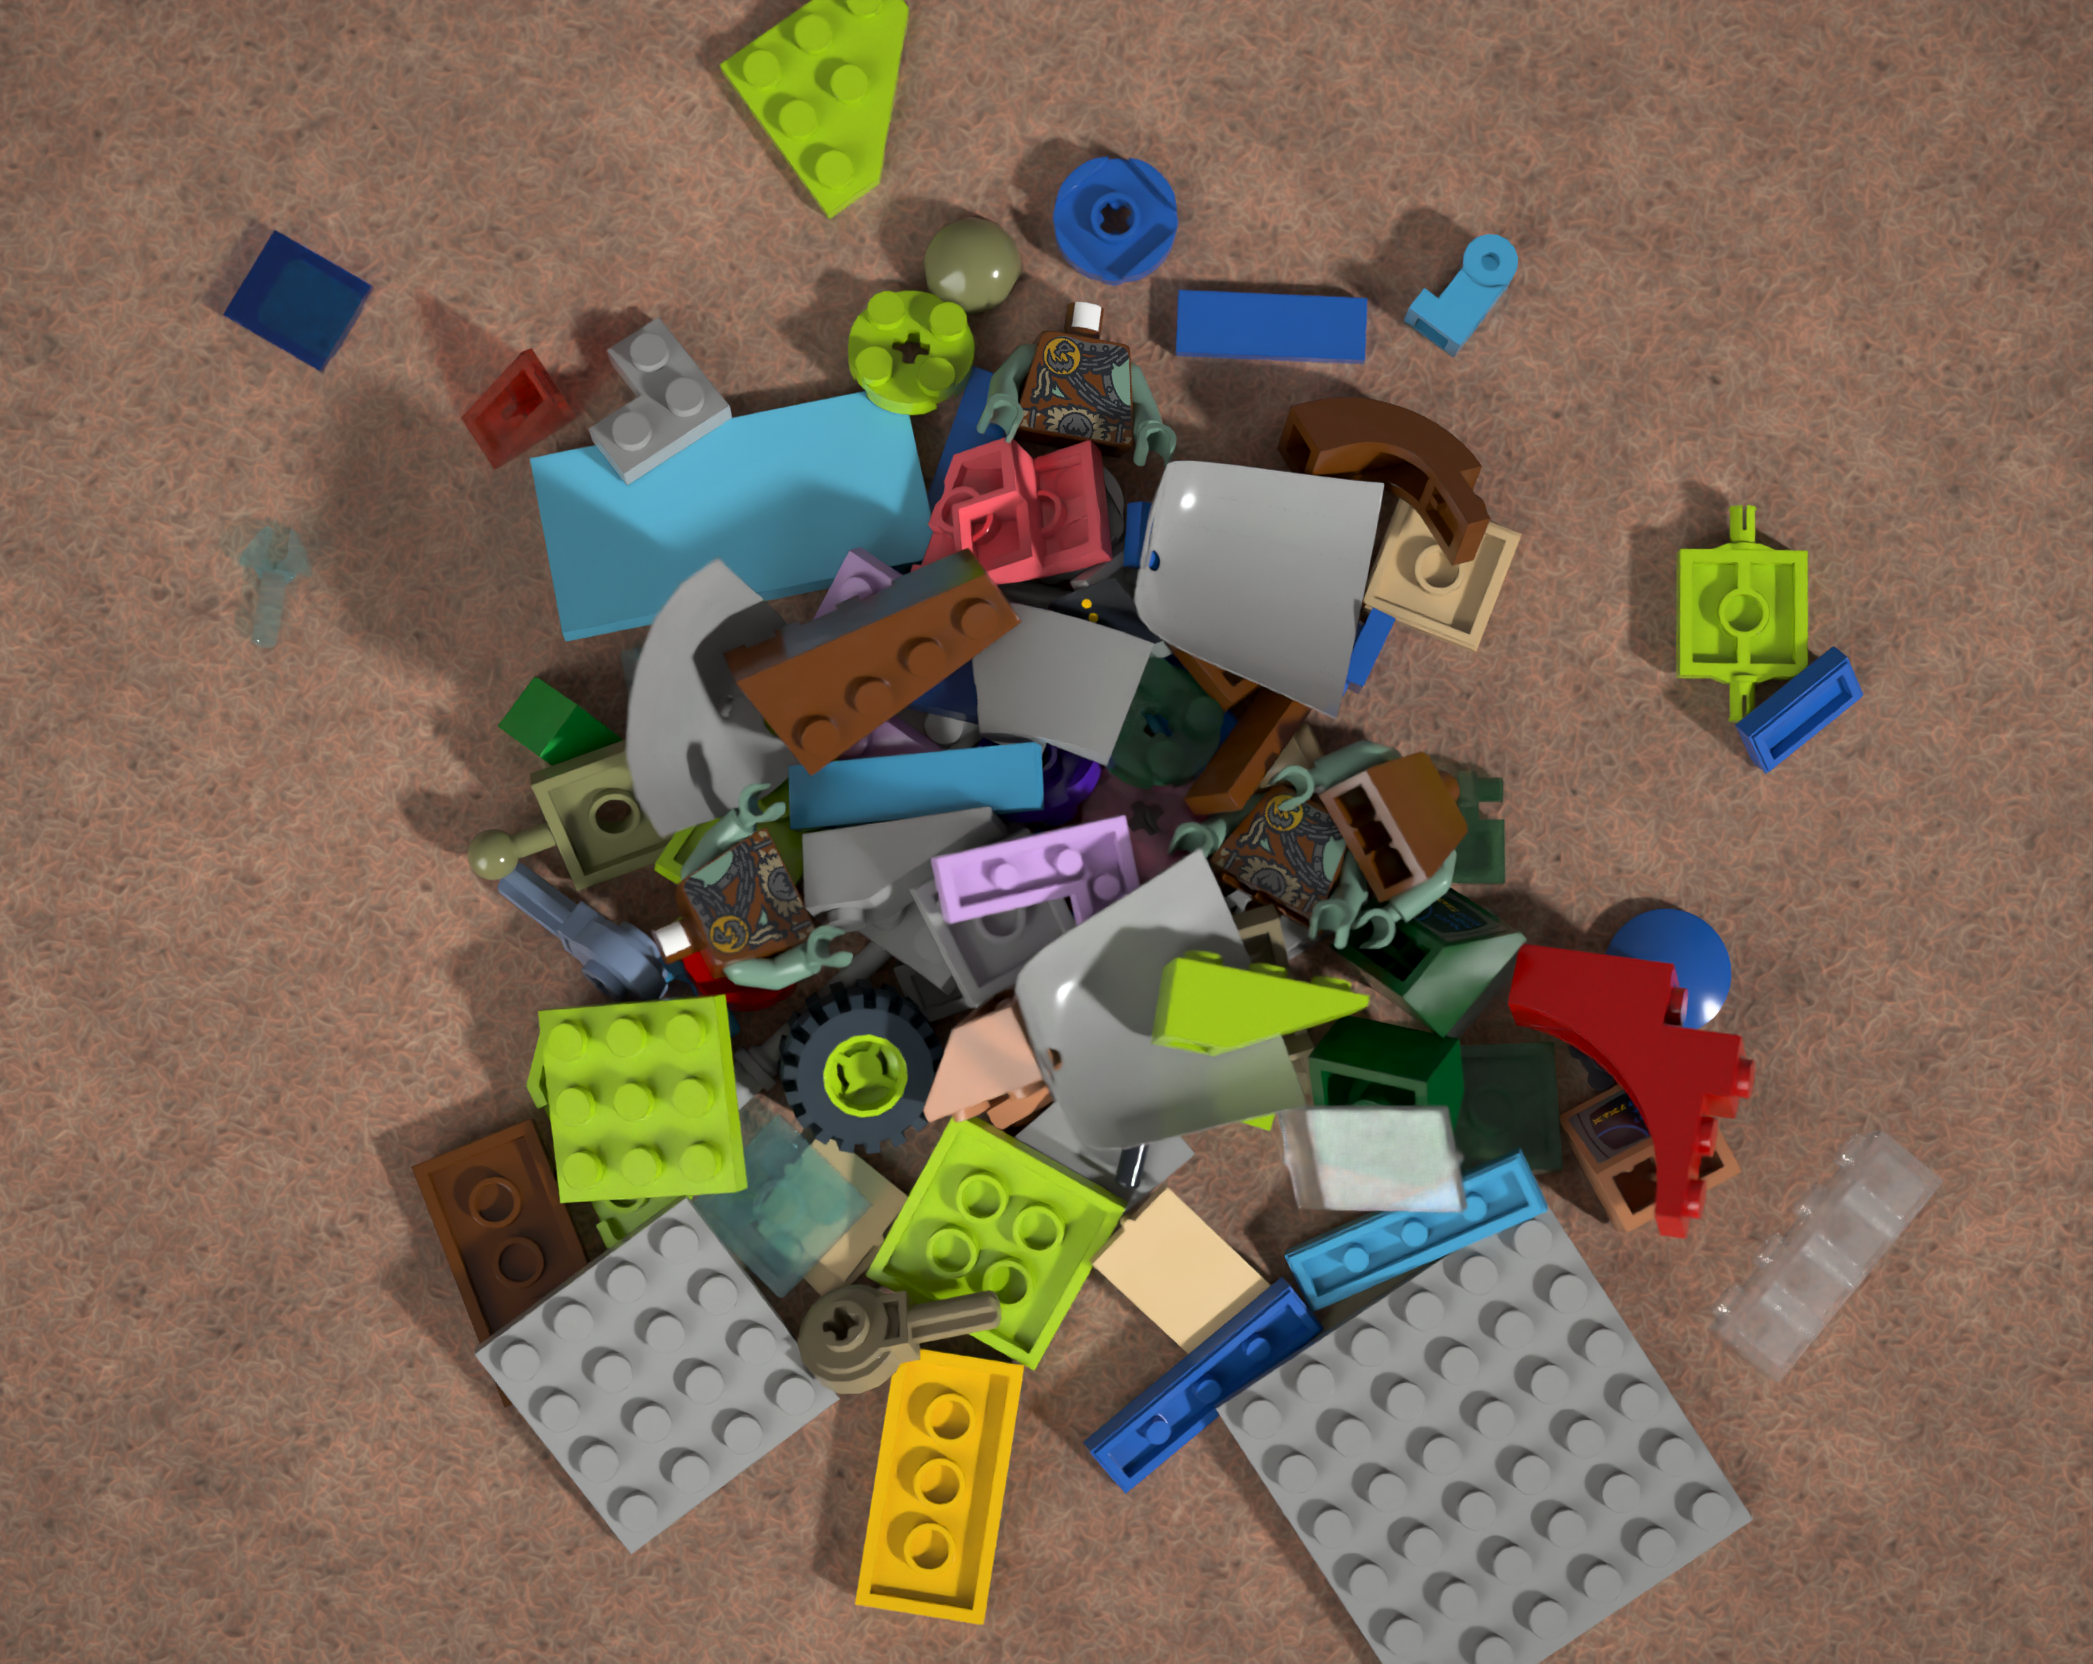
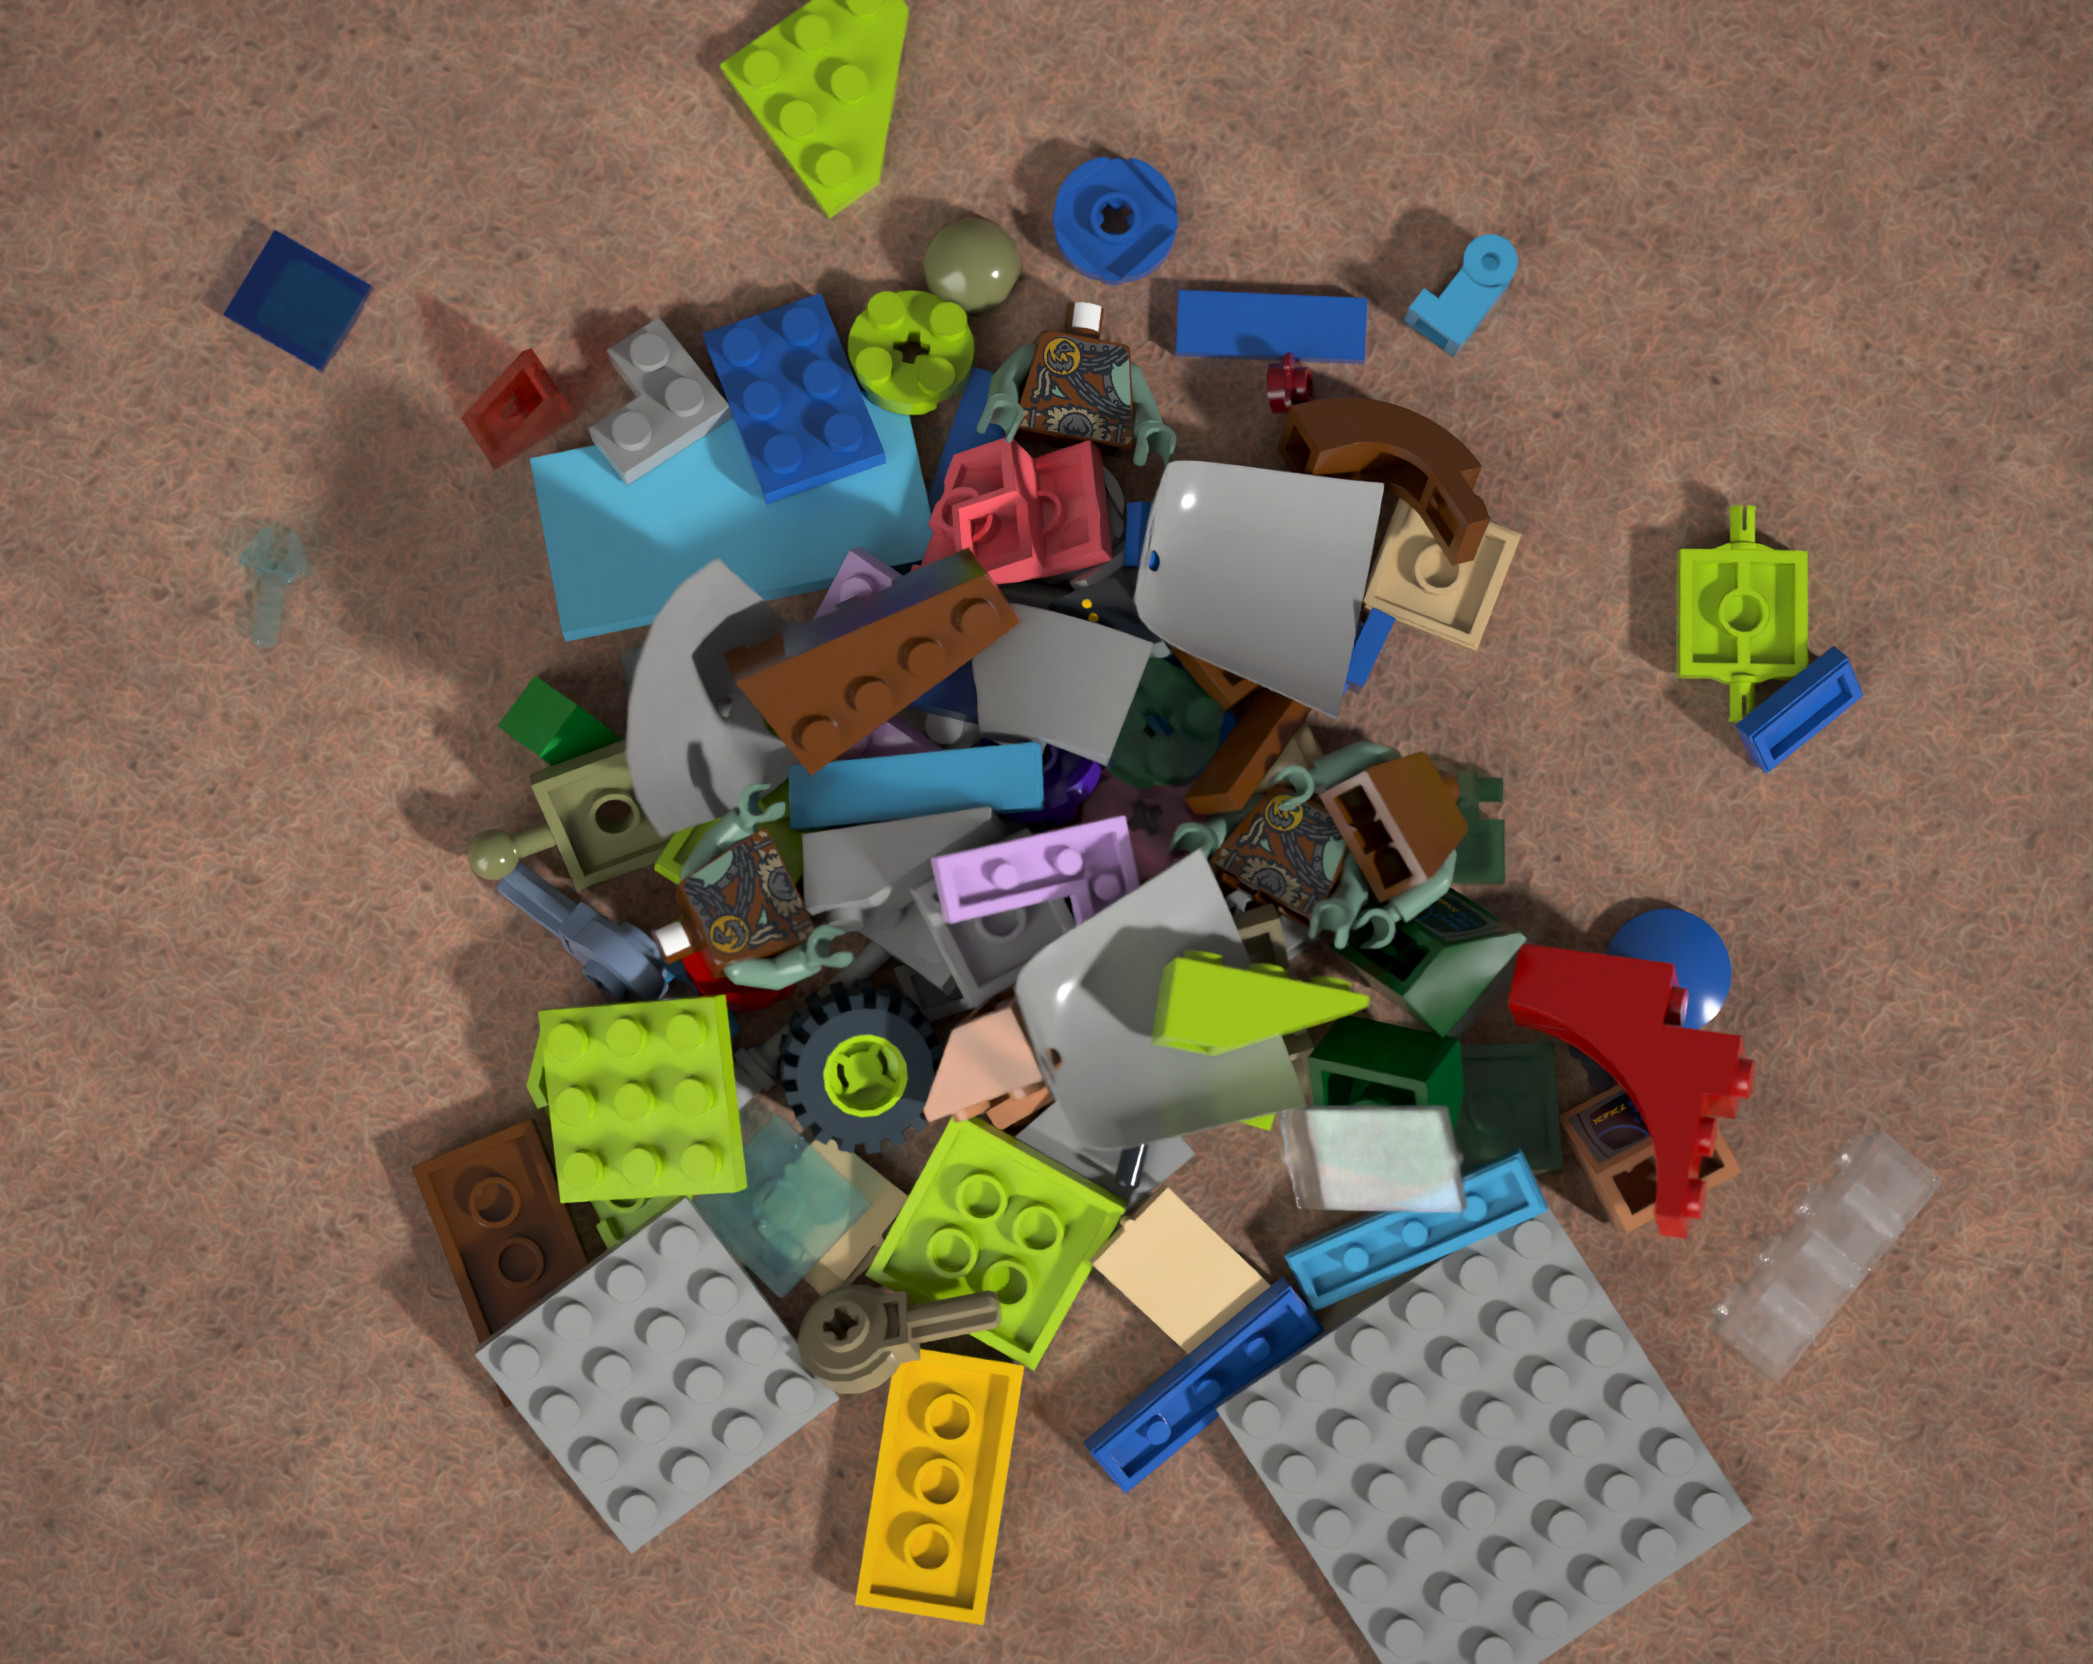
(794, 398): none -> blue plate
(1288, 384): none -> dark red plate

